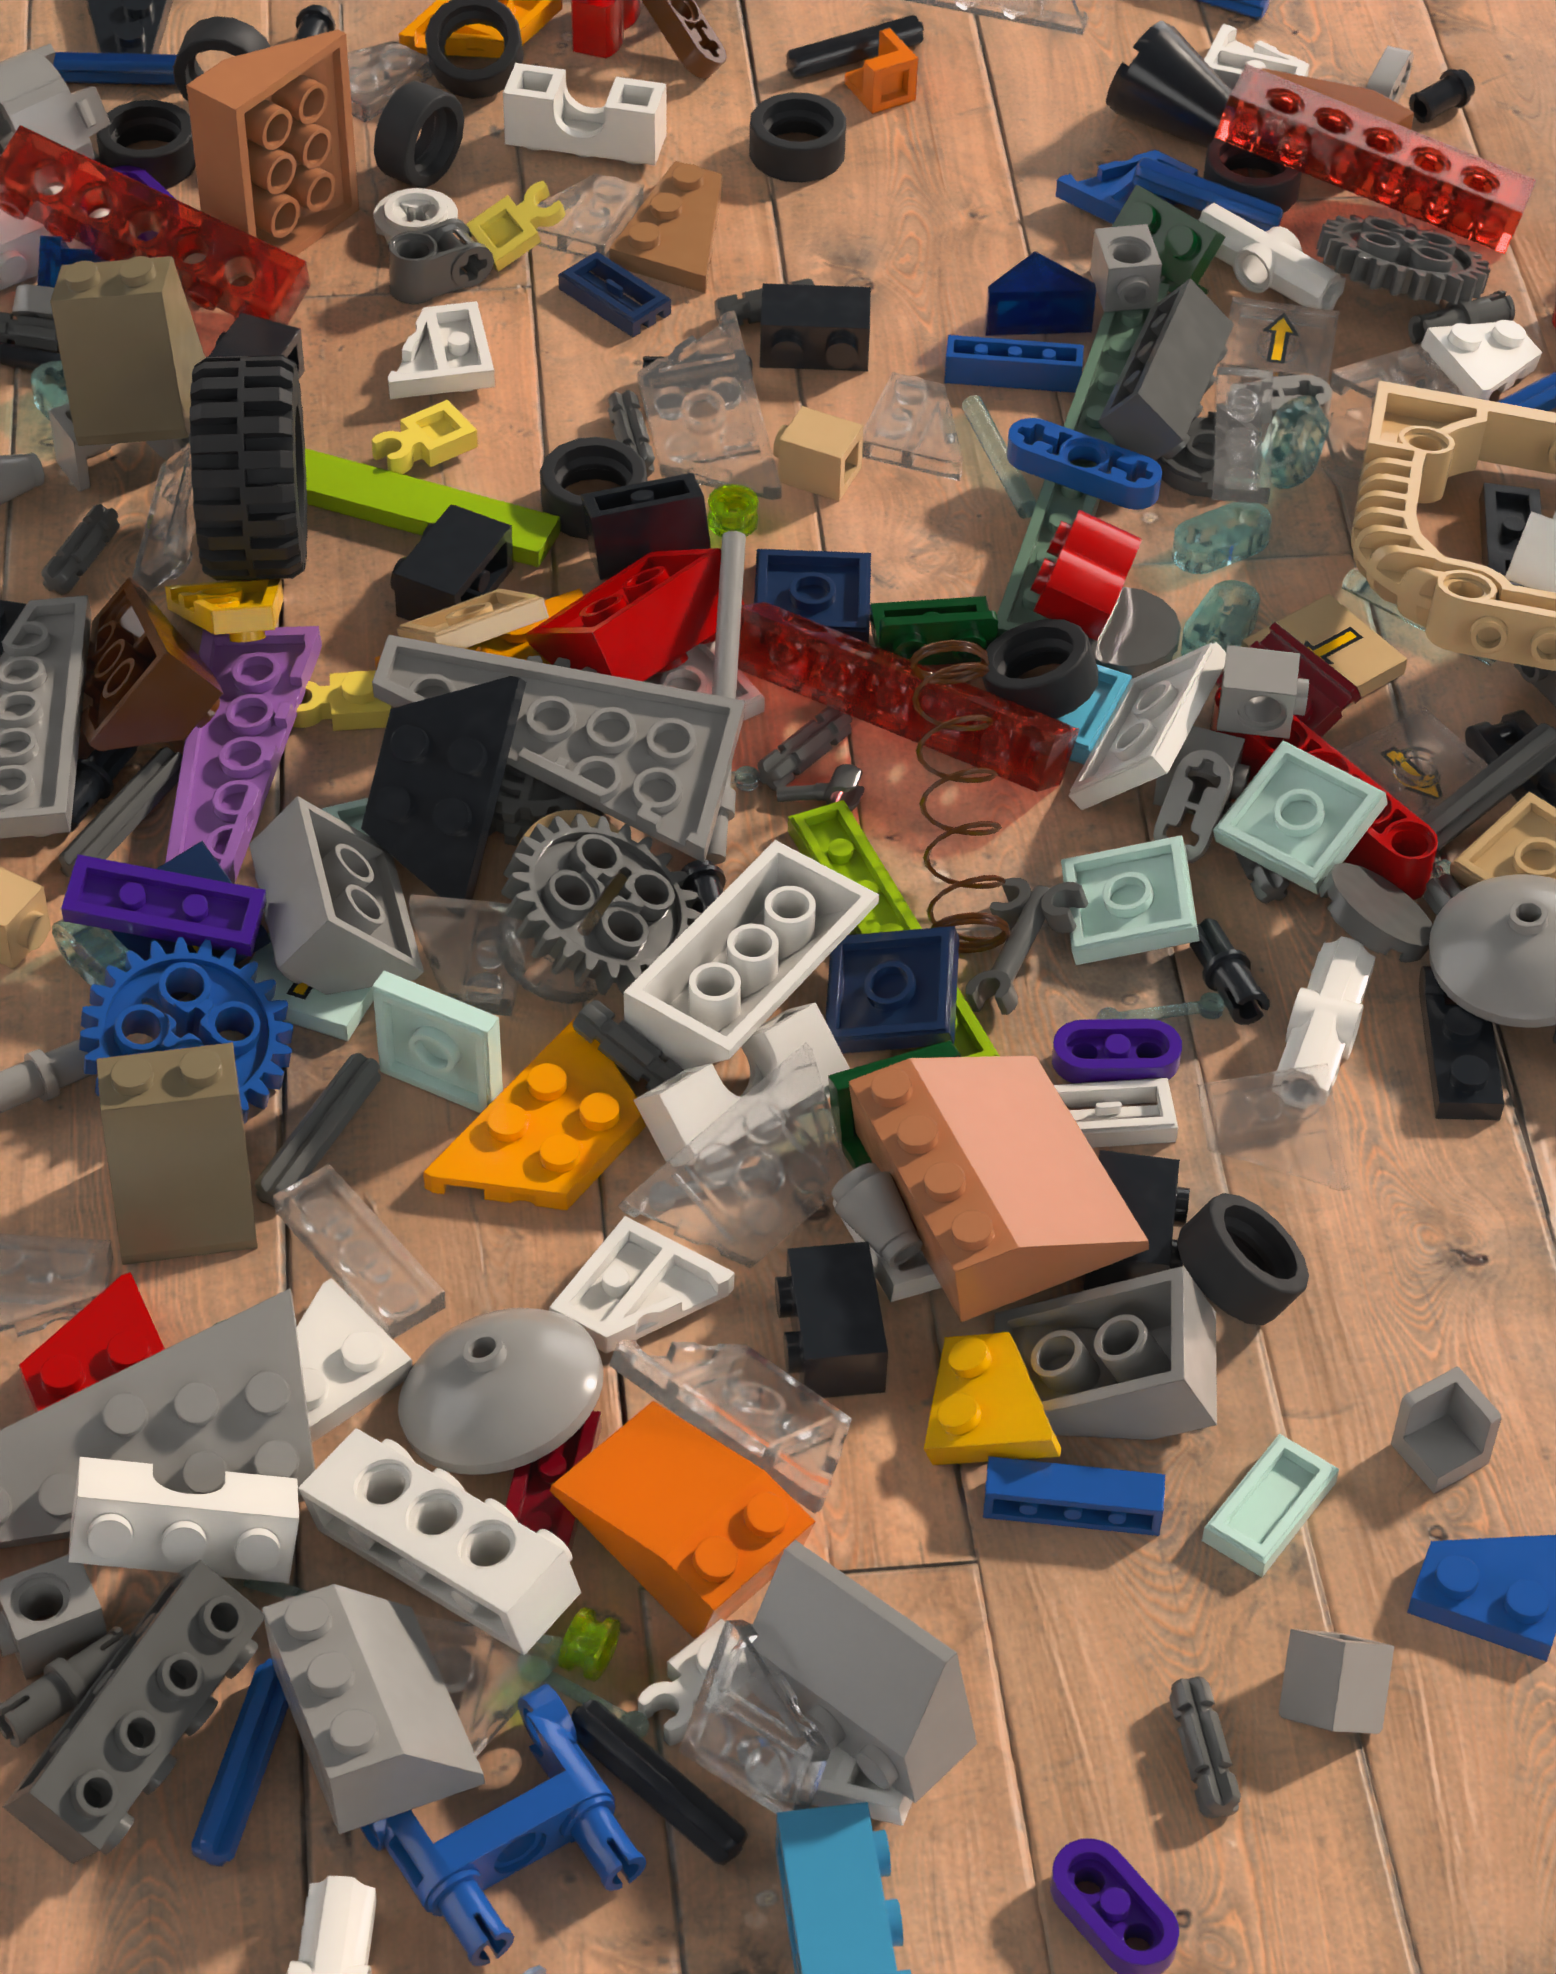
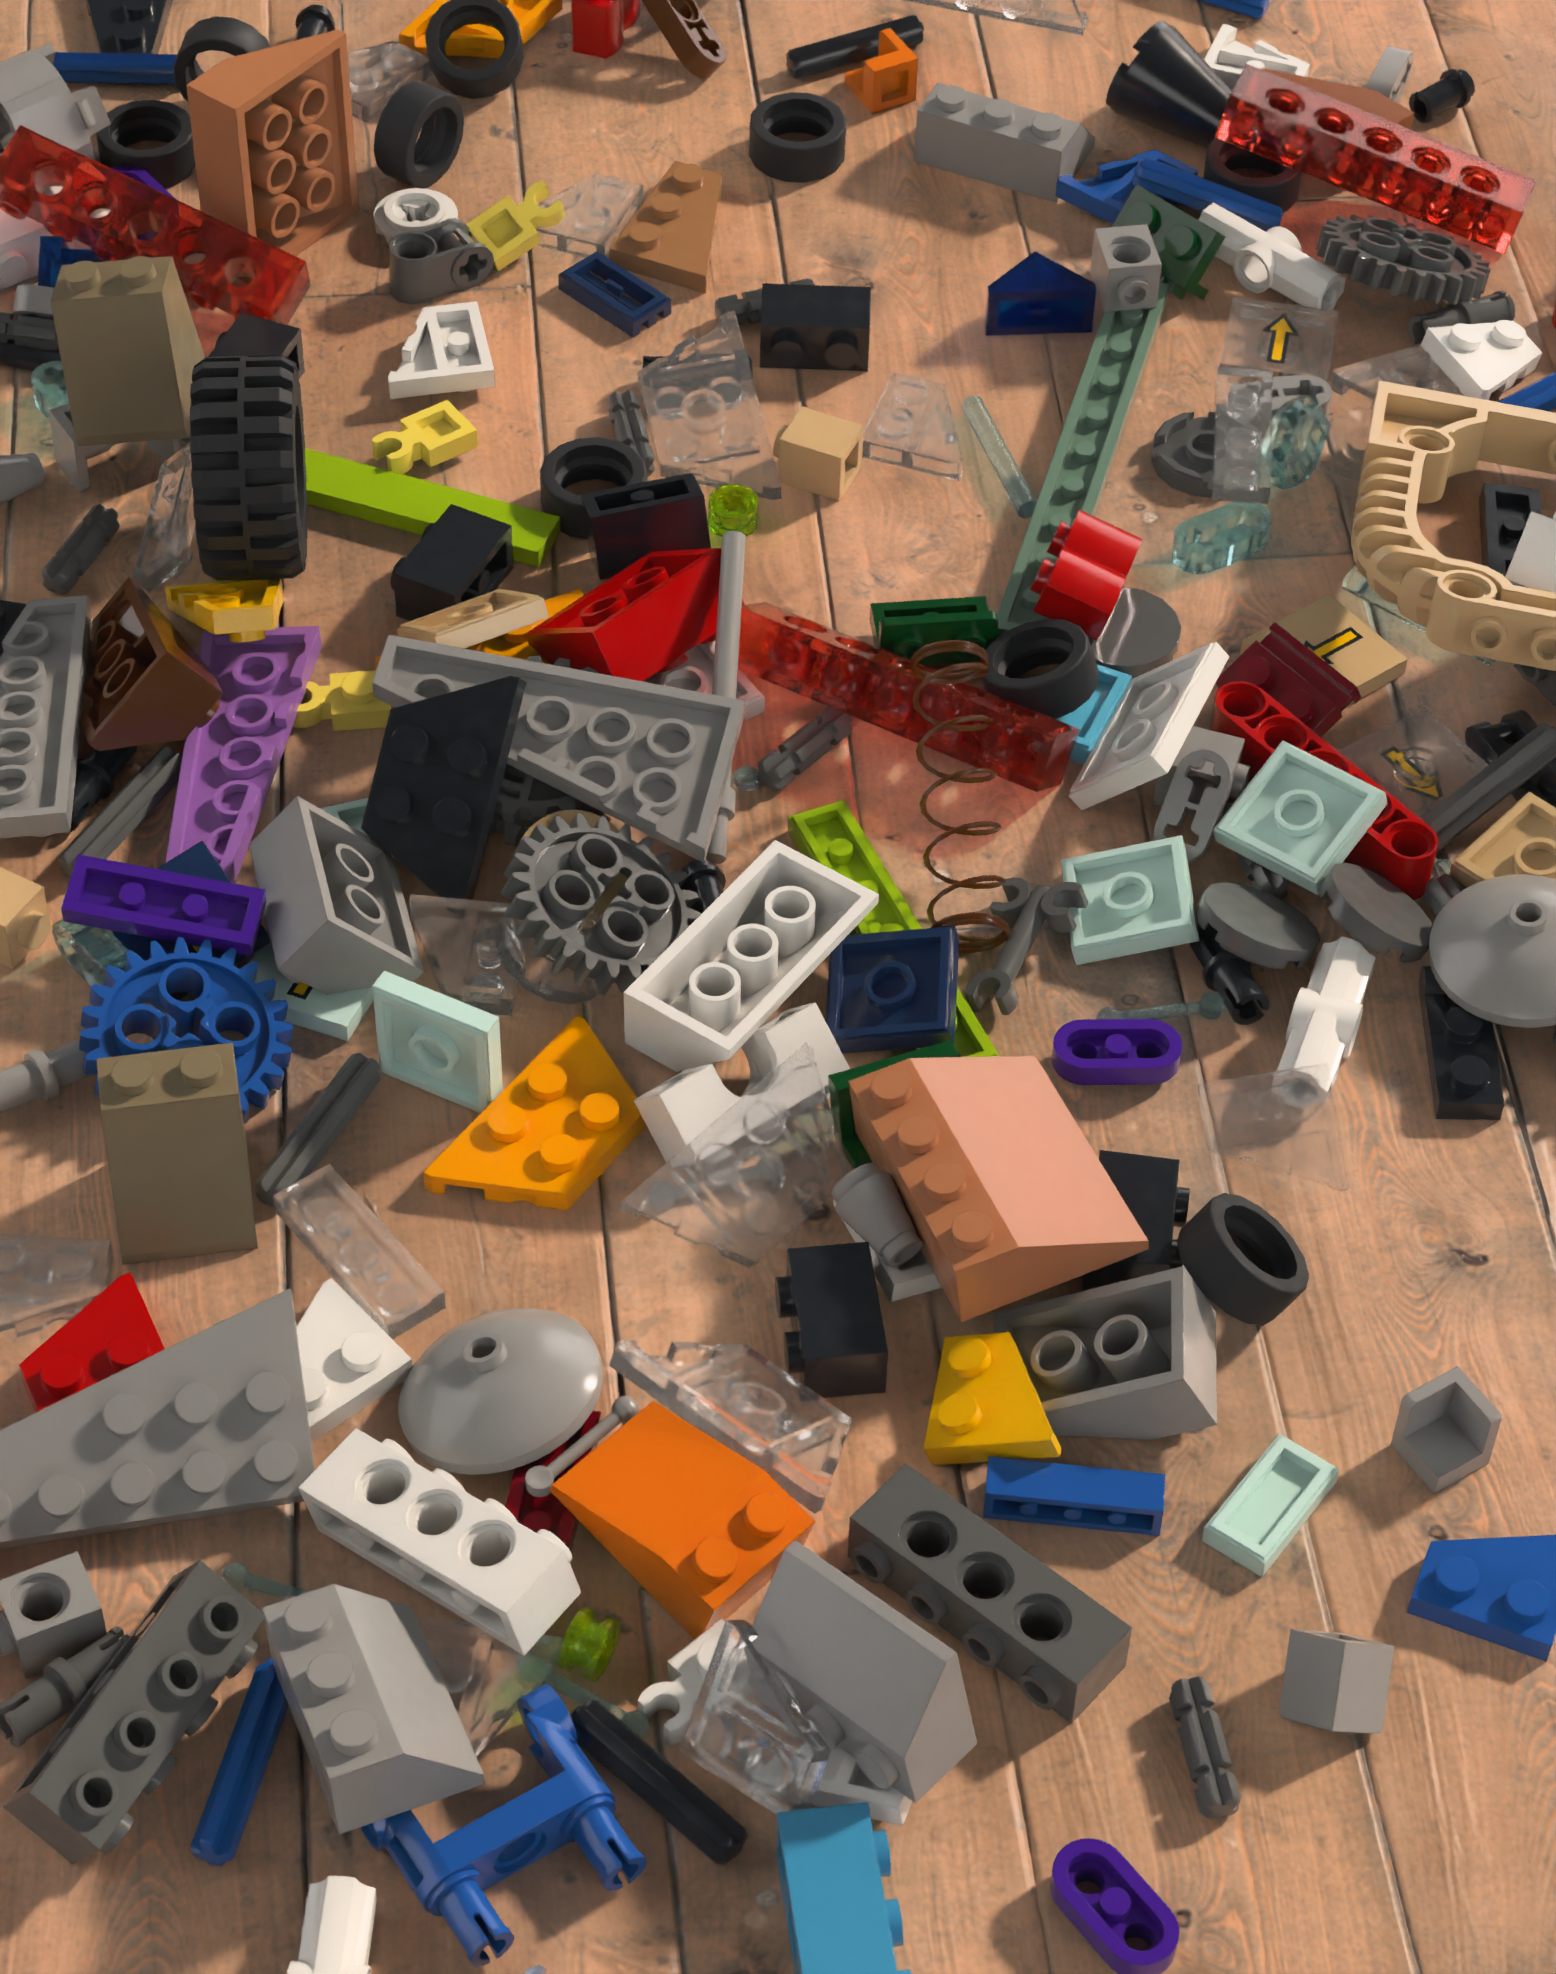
(138, 1524): white arch -> none
(540, 1478): none -> light grey hinge
(546, 117): white arch -> none
(624, 1045): dark grey axle -> none
(639, 1285): white wing -> none
(818, 586): dark blue tile -> none
(841, 787): dark grey hand -> none
(973, 1557): none -> dark grey brick
(999, 141): none -> light grey slope
(1013, 363): blue piece -> none
(1118, 1125): white tile -> none
(1133, 476): blue beam -> none
(1167, 374): dark grey brick -> none
(1210, 620): clear light blue beam -> none
(1257, 925): none -> dark grey tile
(1261, 692): light grey brick -> none

